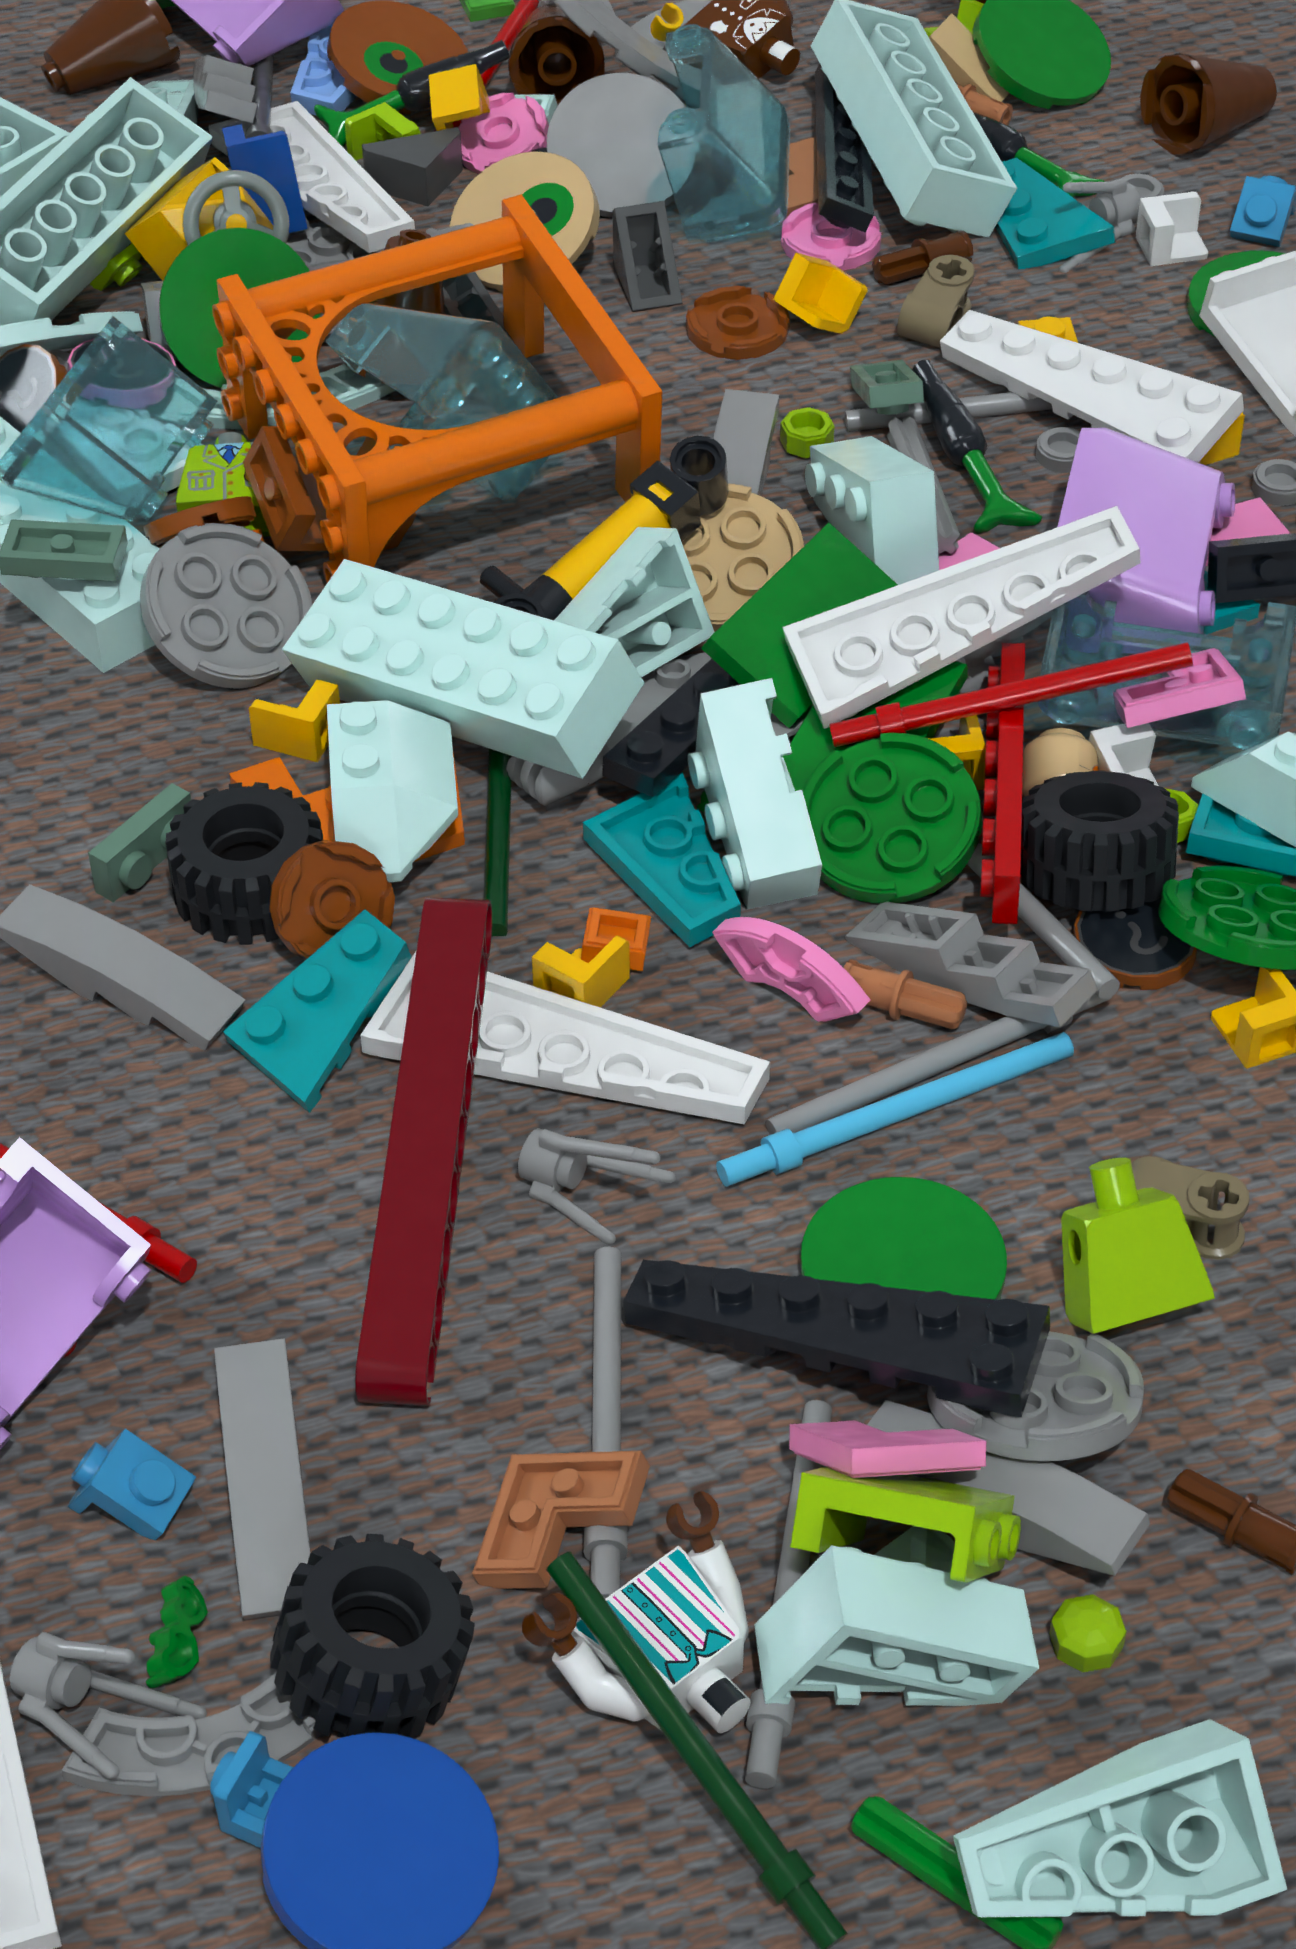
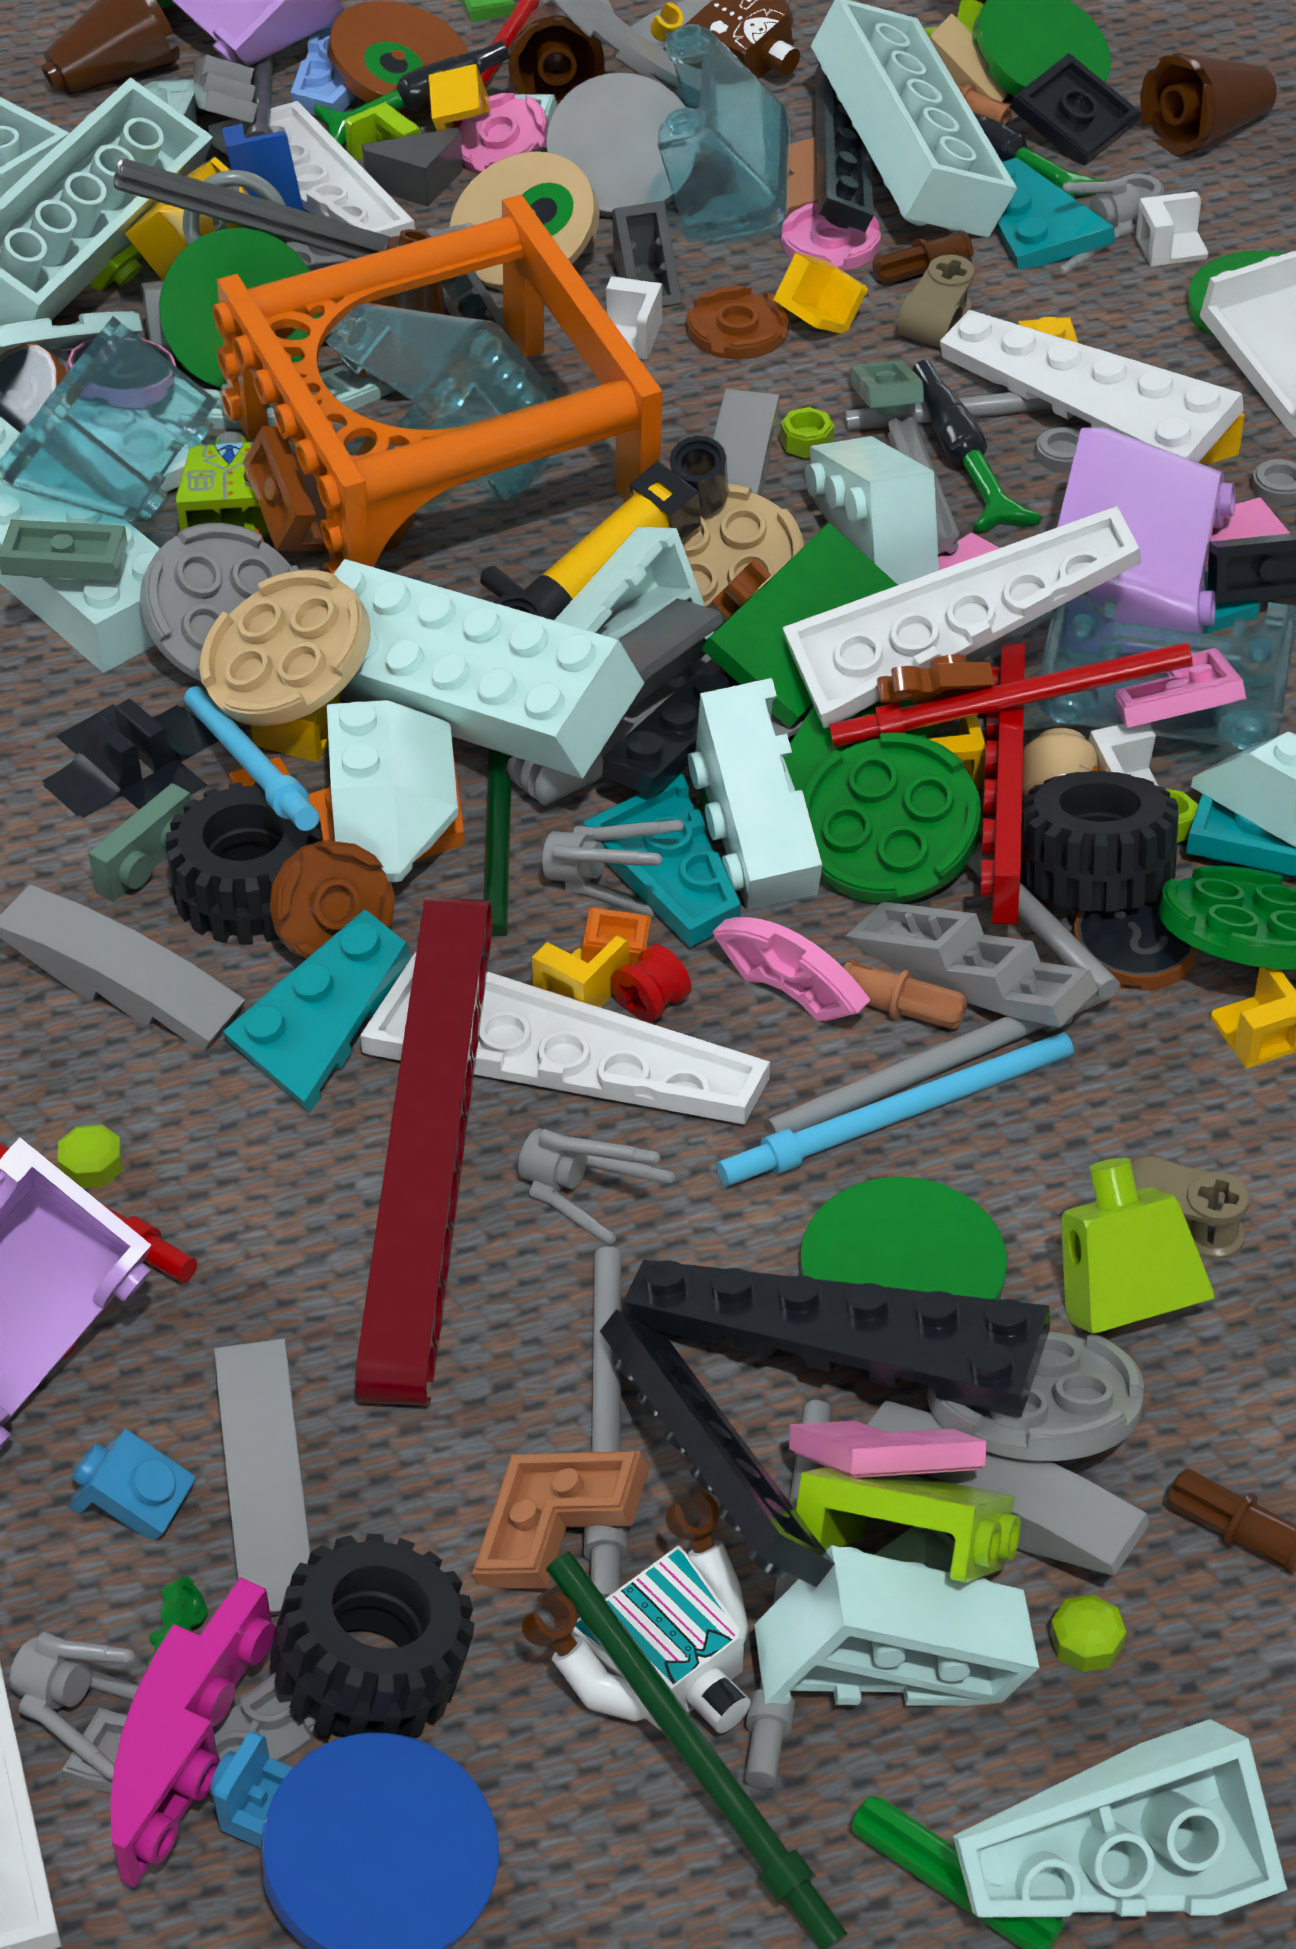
(90, 1155): none -> lime tile
(110, 751): none -> black piece
(168, 1735): none -> dark pink slope
(233, 511): dark orange tile -> none
(246, 210): none -> dark grey axle
(282, 791): none -> medium azure bar
(285, 648): none -> tan tile
(580, 856): none -> light grey plant
(635, 311): none -> white panel
(651, 983): none -> red wheel
(669, 643): none -> dark grey panel
(720, 1456): none -> black plate
(739, 589): none -> dark orange plate
(945, 678): none -> dark orange plate
(1075, 110): none -> black tile
(1264, 210): dark azure bracket -> none

